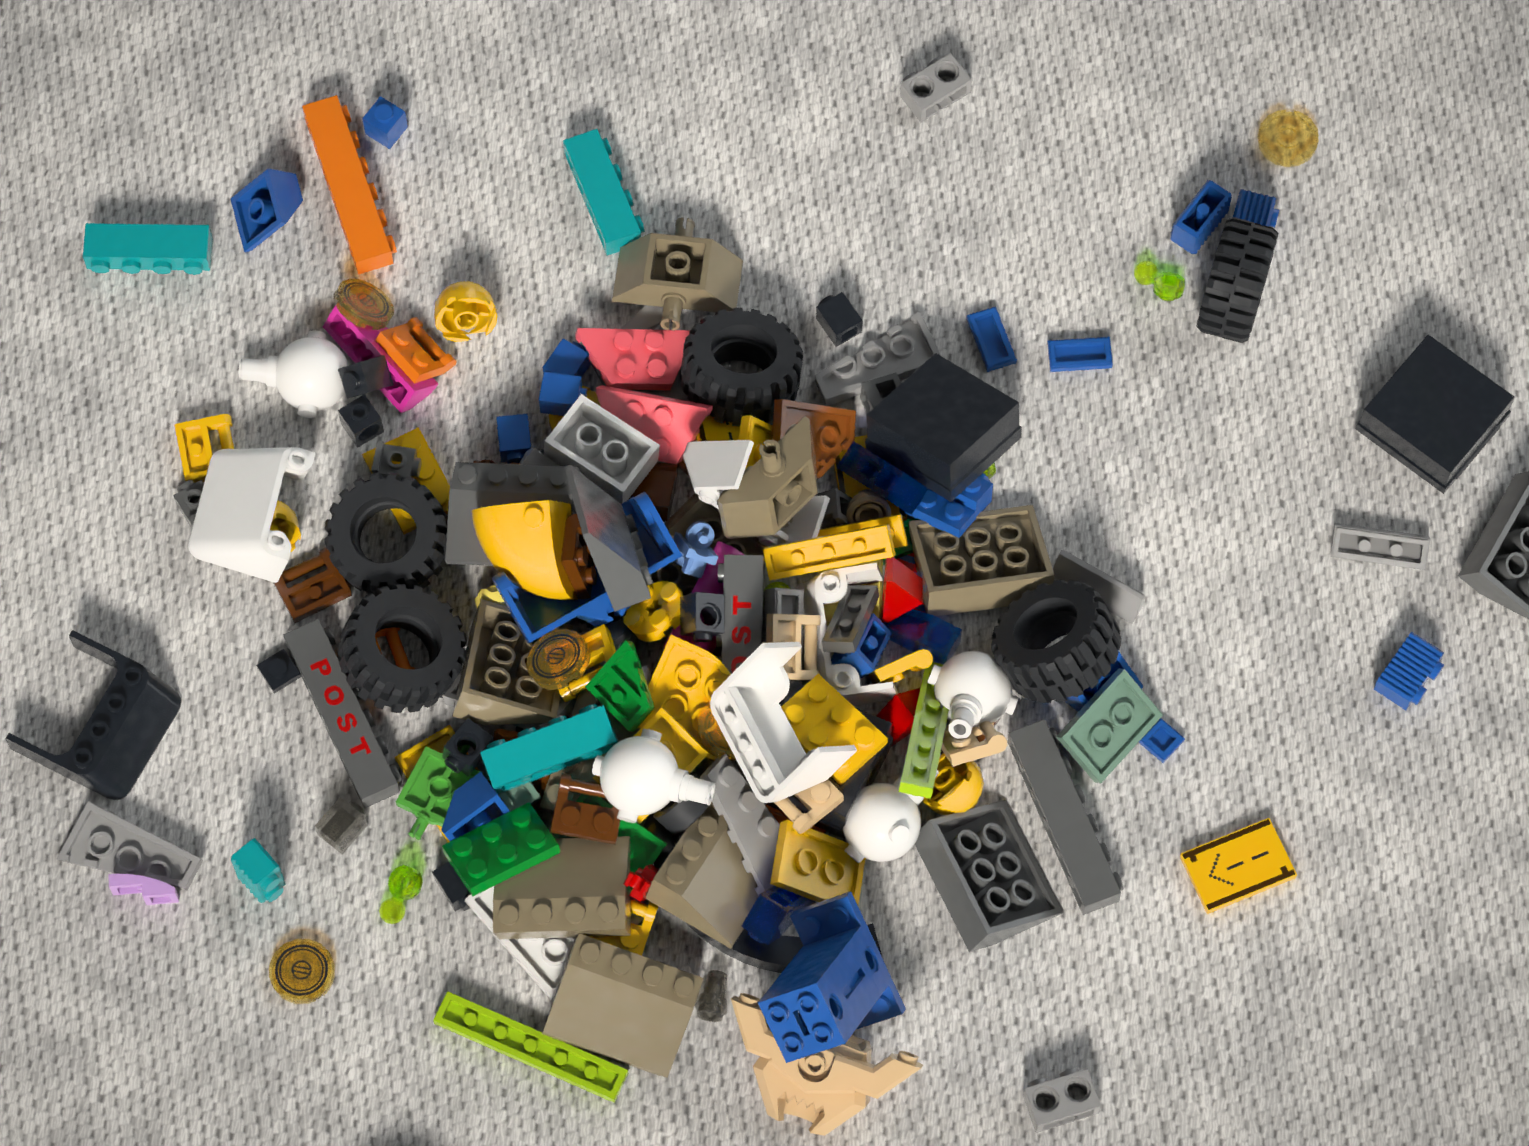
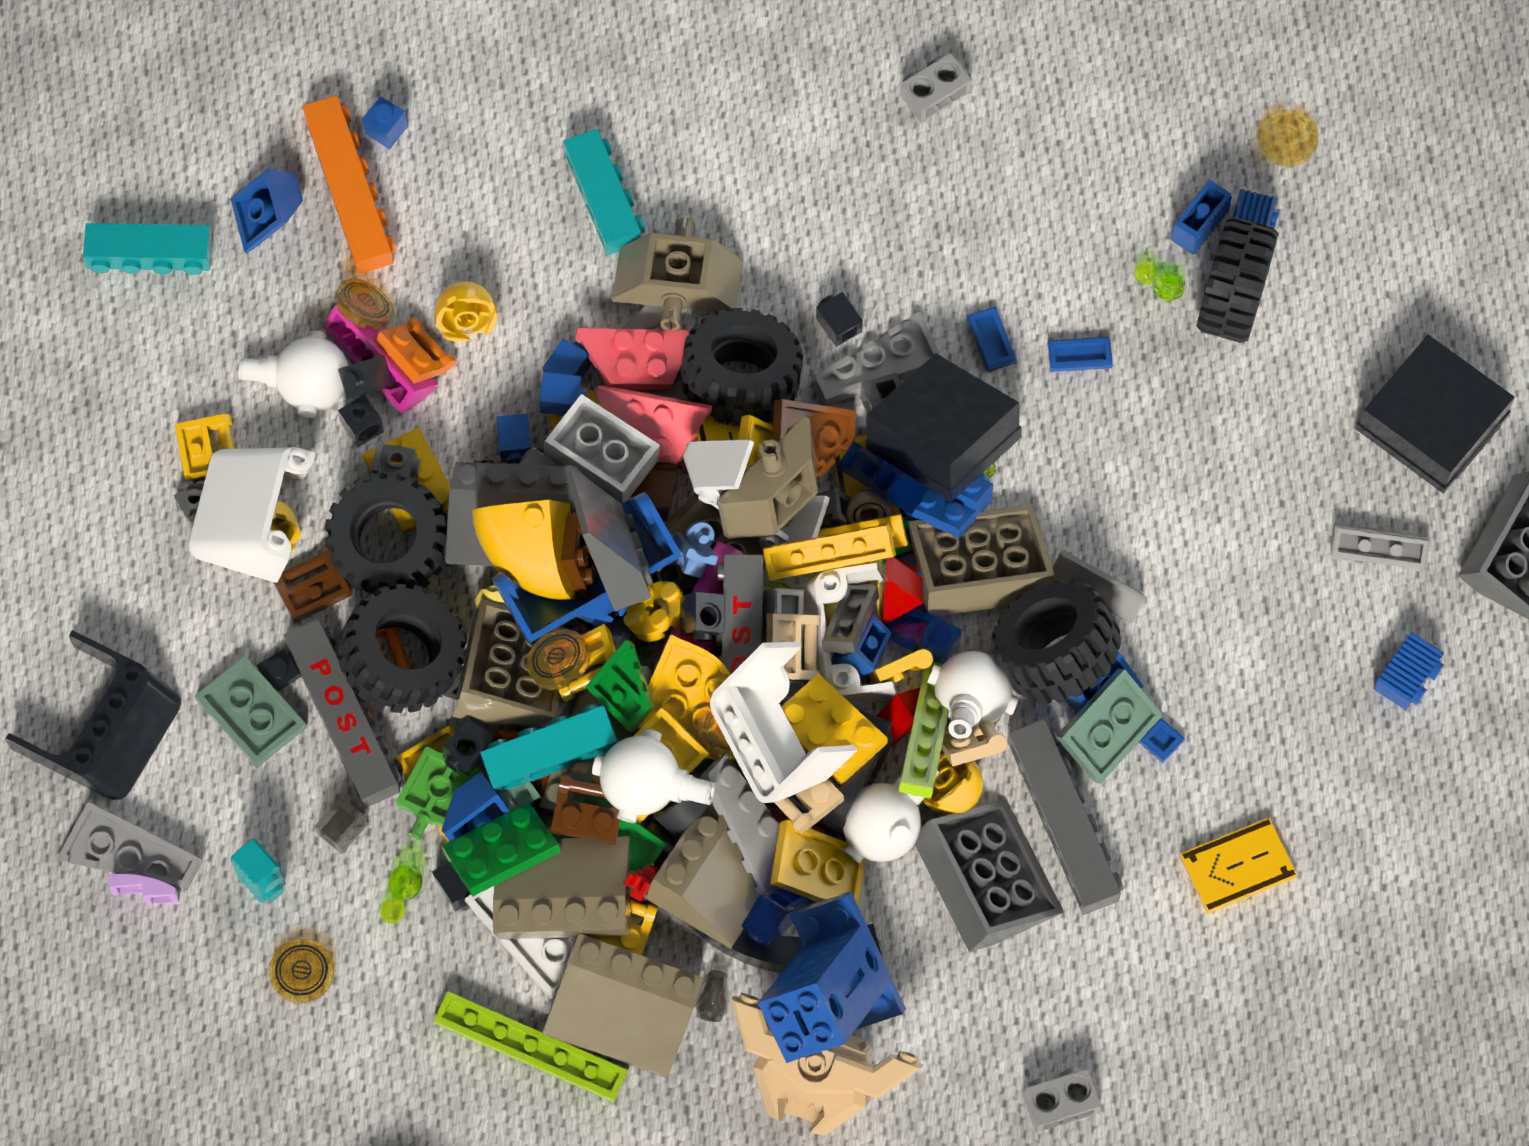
(250, 711): none -> sand green plate

